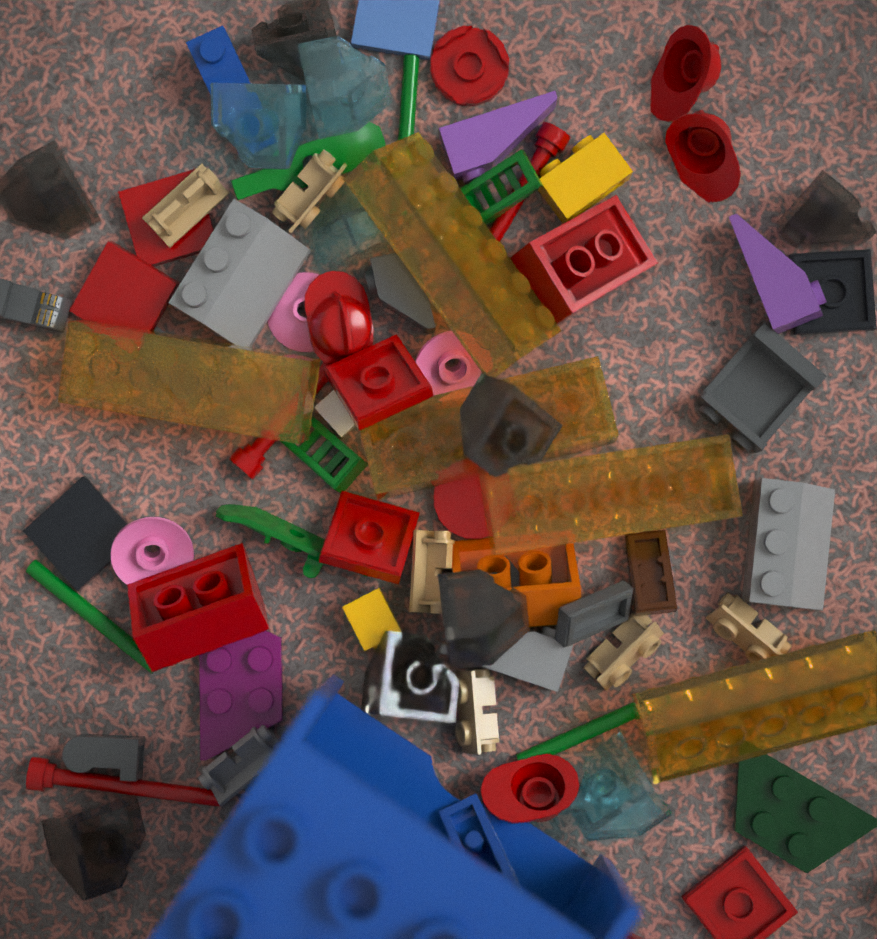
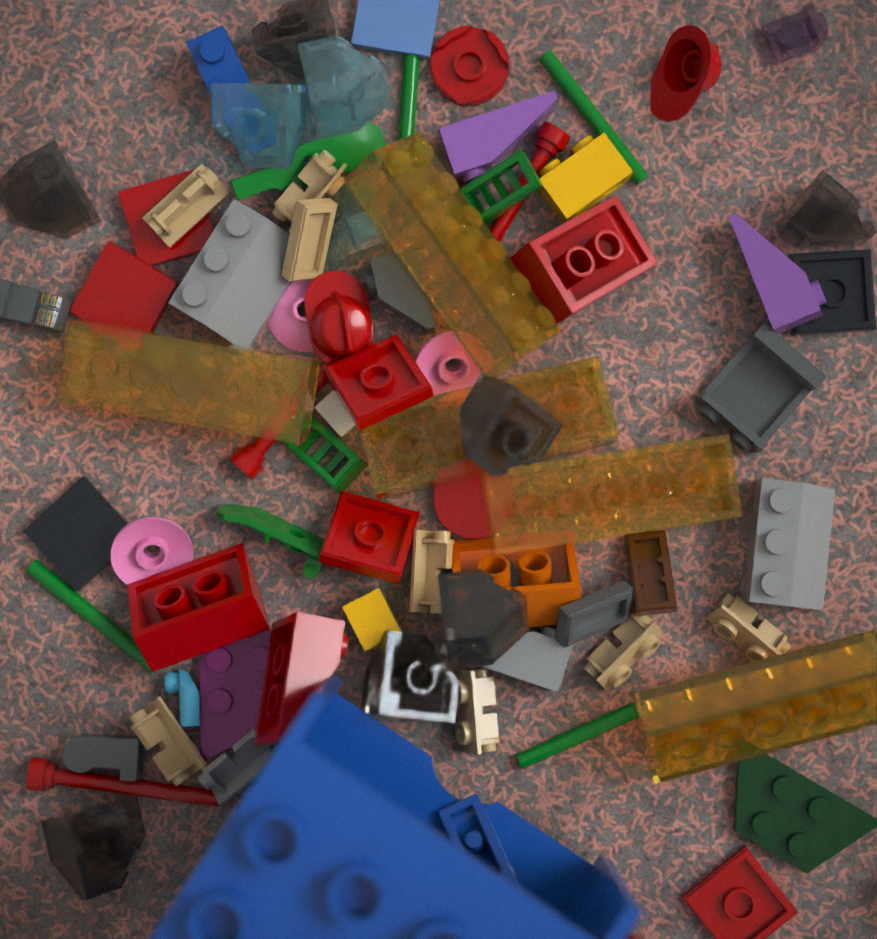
(159, 726): none -> tan hinge
(189, 696): none -> medium azure arm
(299, 660): none -> slope
(309, 239): none -> tan tile
(530, 789): red piece -> none
(590, 112): none -> green bar
(617, 794): clear light blue slope -> none
(704, 155): red piece -> none
(795, 34): none -> clear purple bracket

